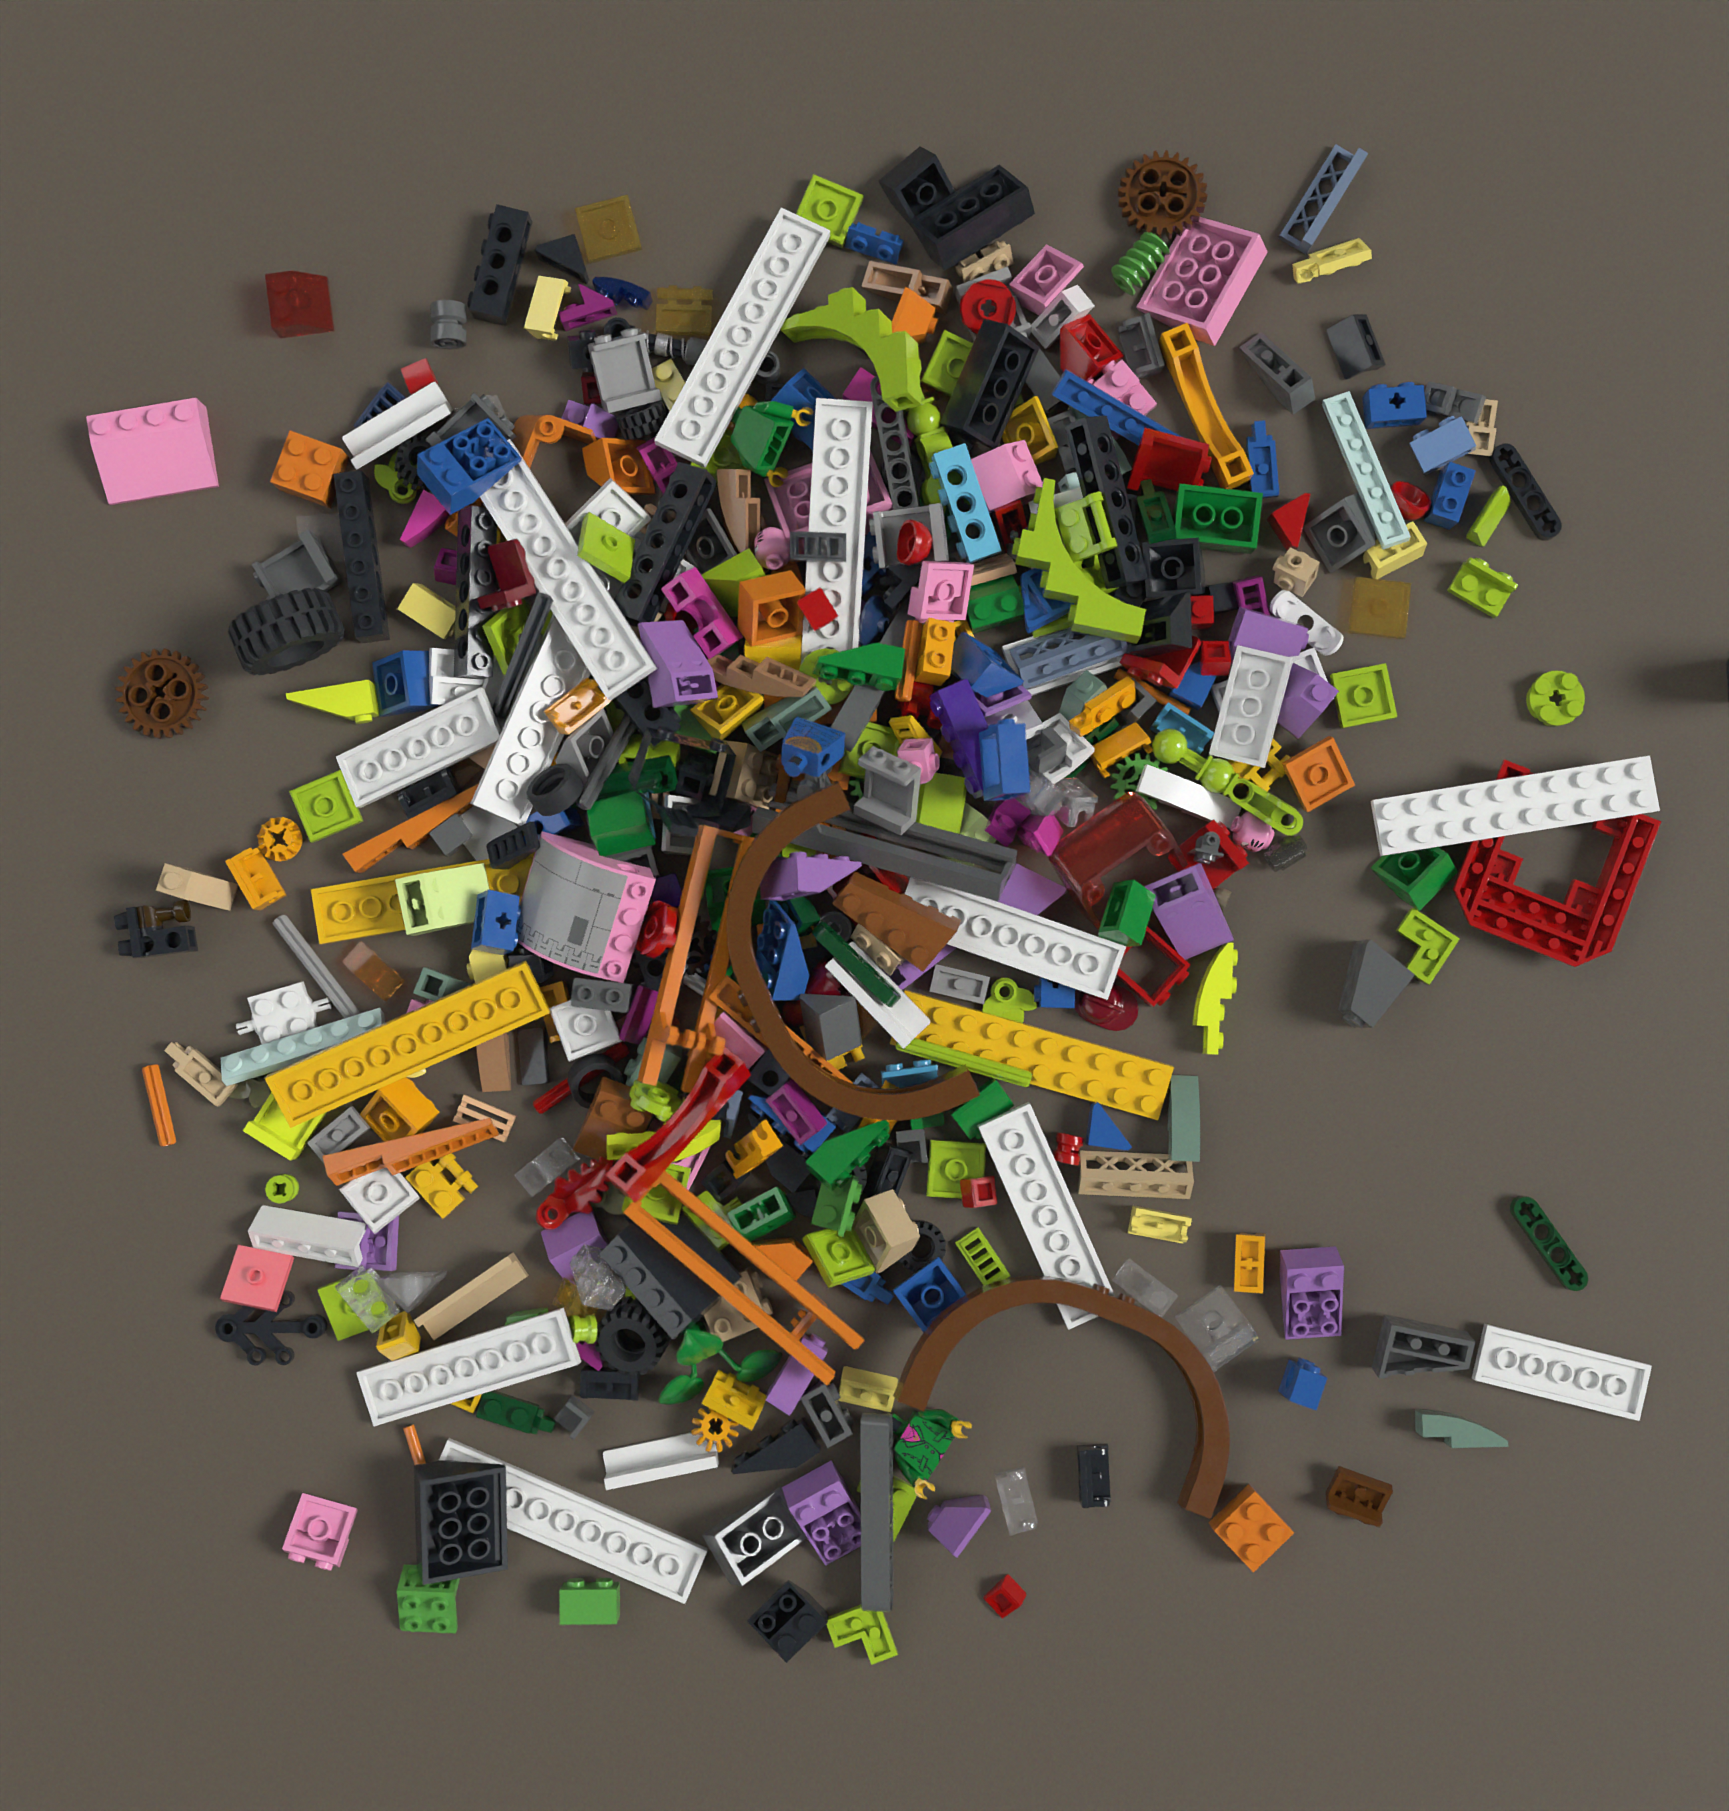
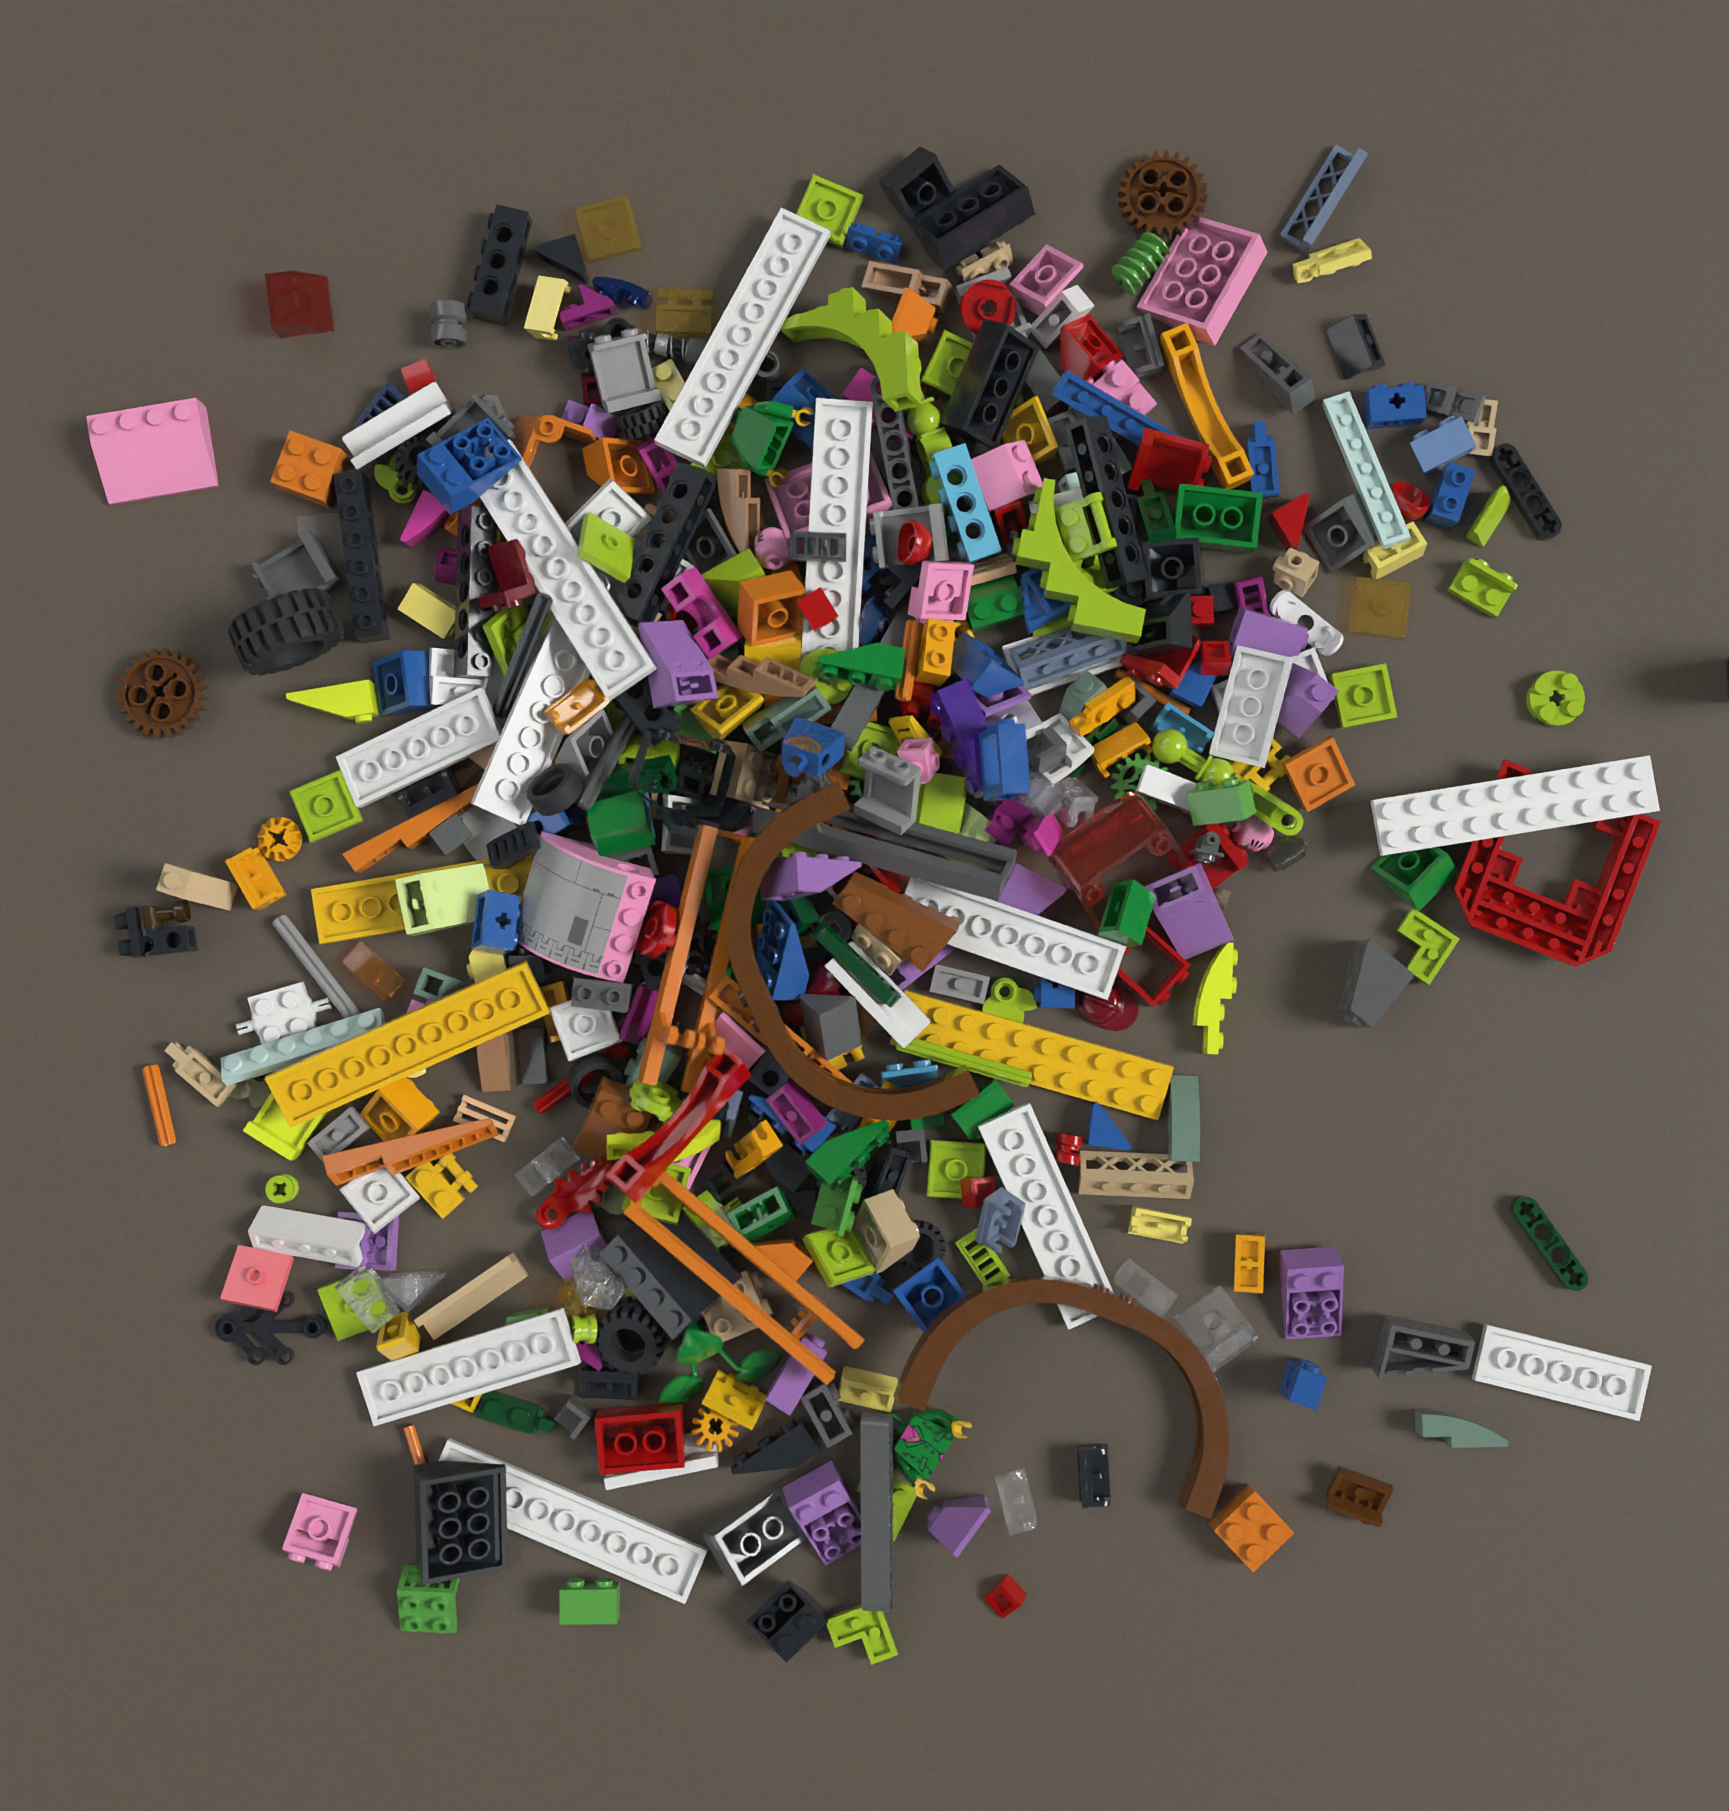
(640, 1438): none -> red slope
(1000, 1220): none -> sand blue hinge
(1221, 802): none -> bright green brick

